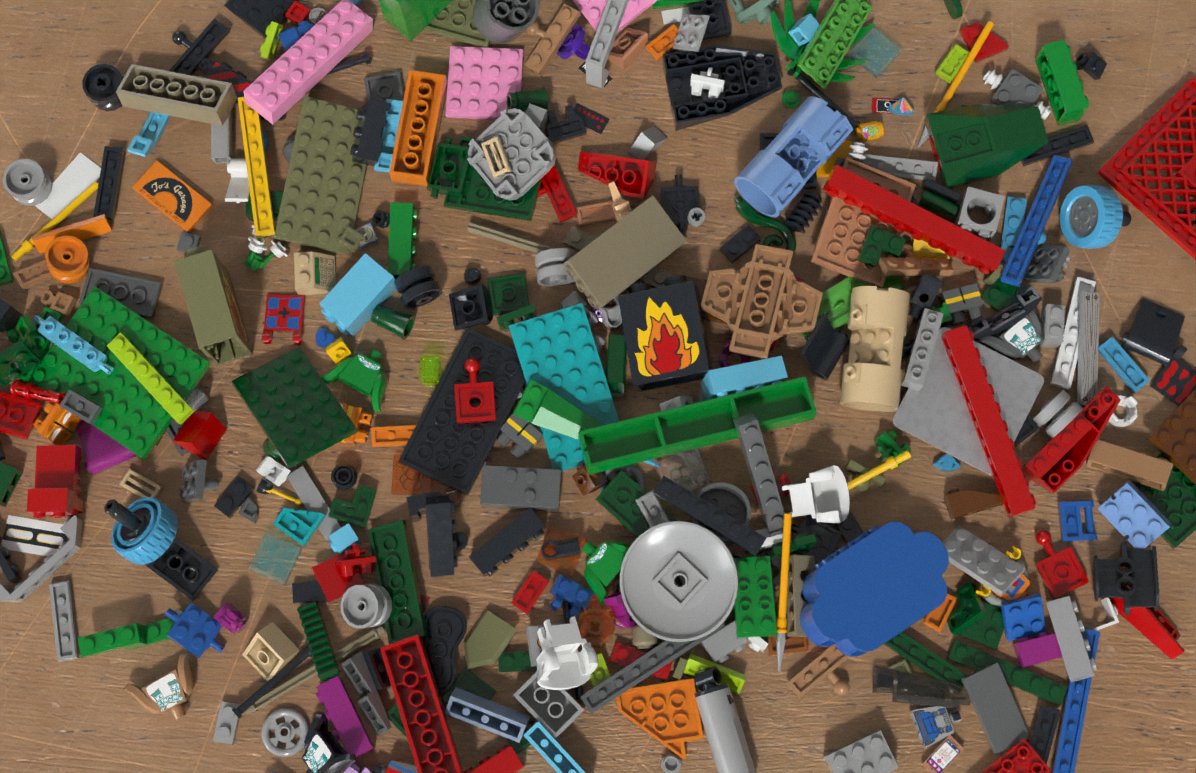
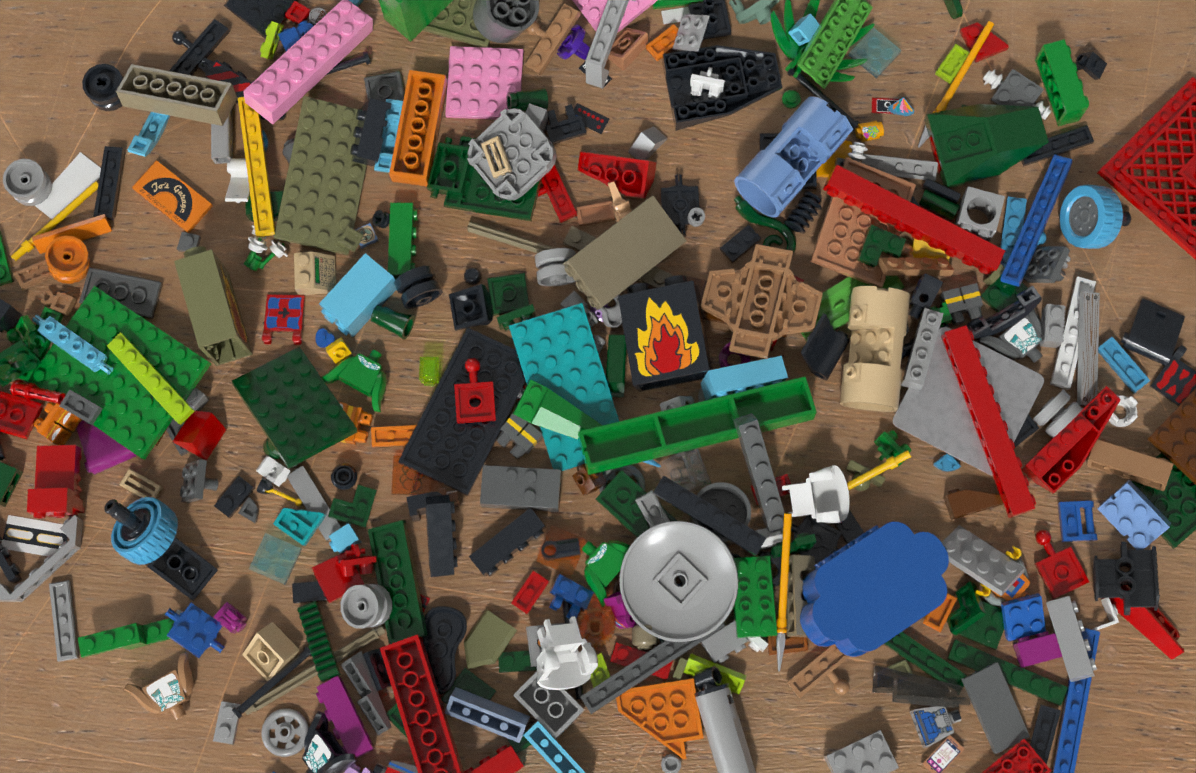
(461, 540): black piece -> none

